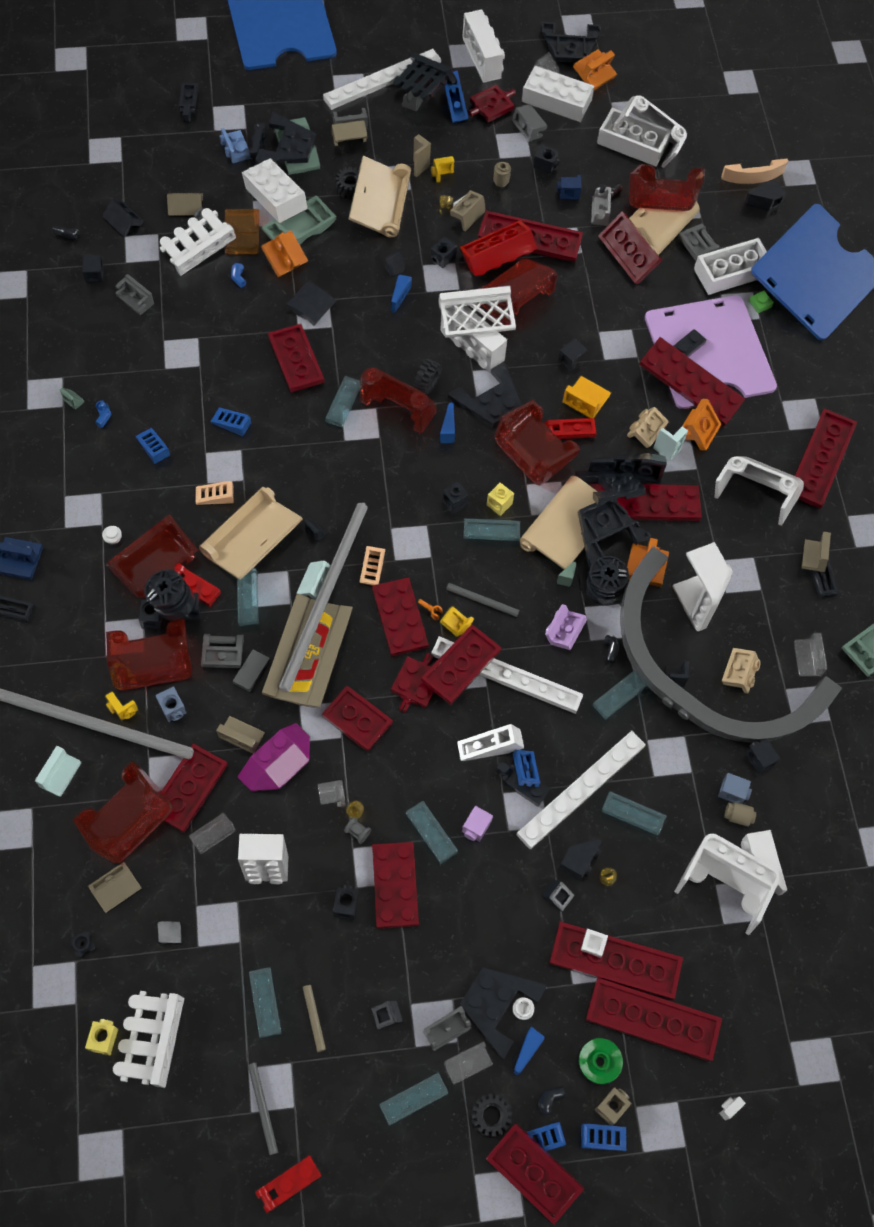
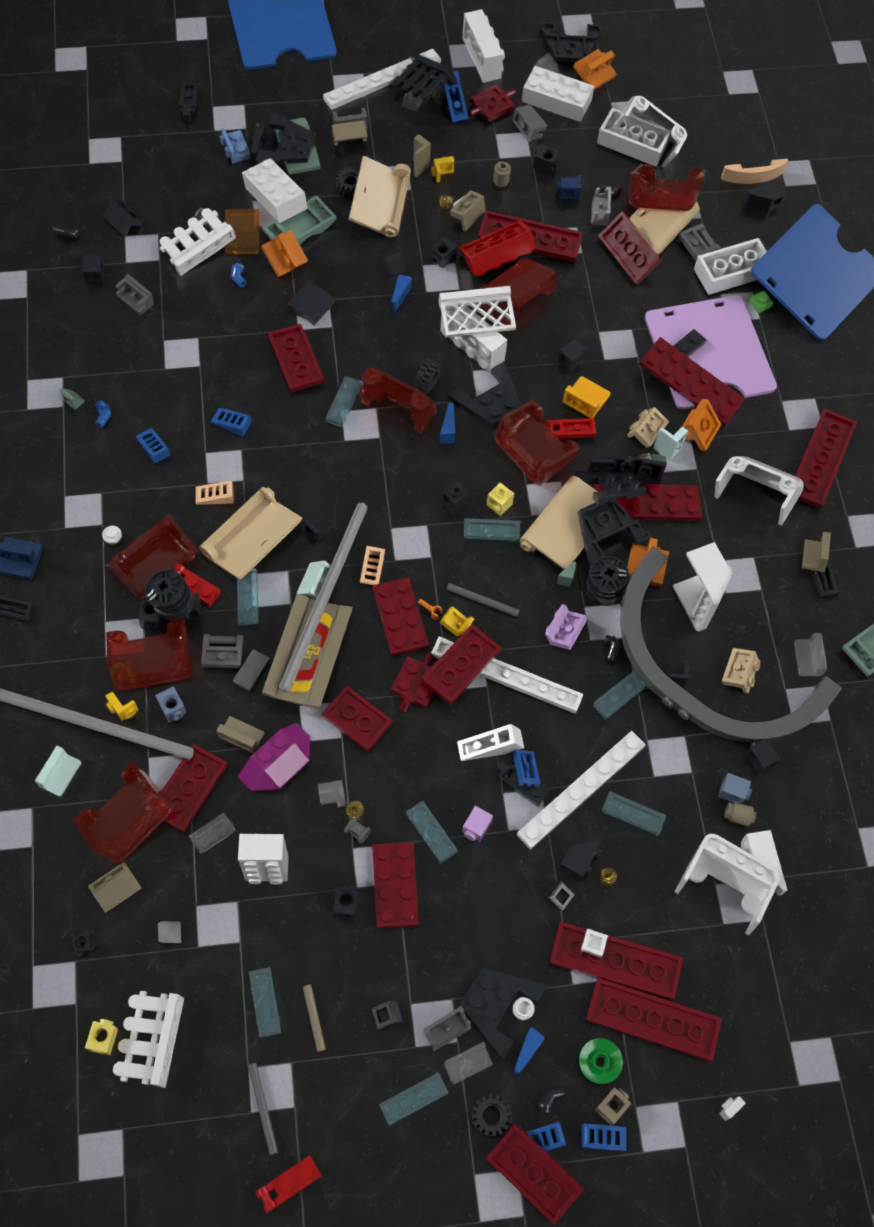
(184, 203): dark tan panel -> none

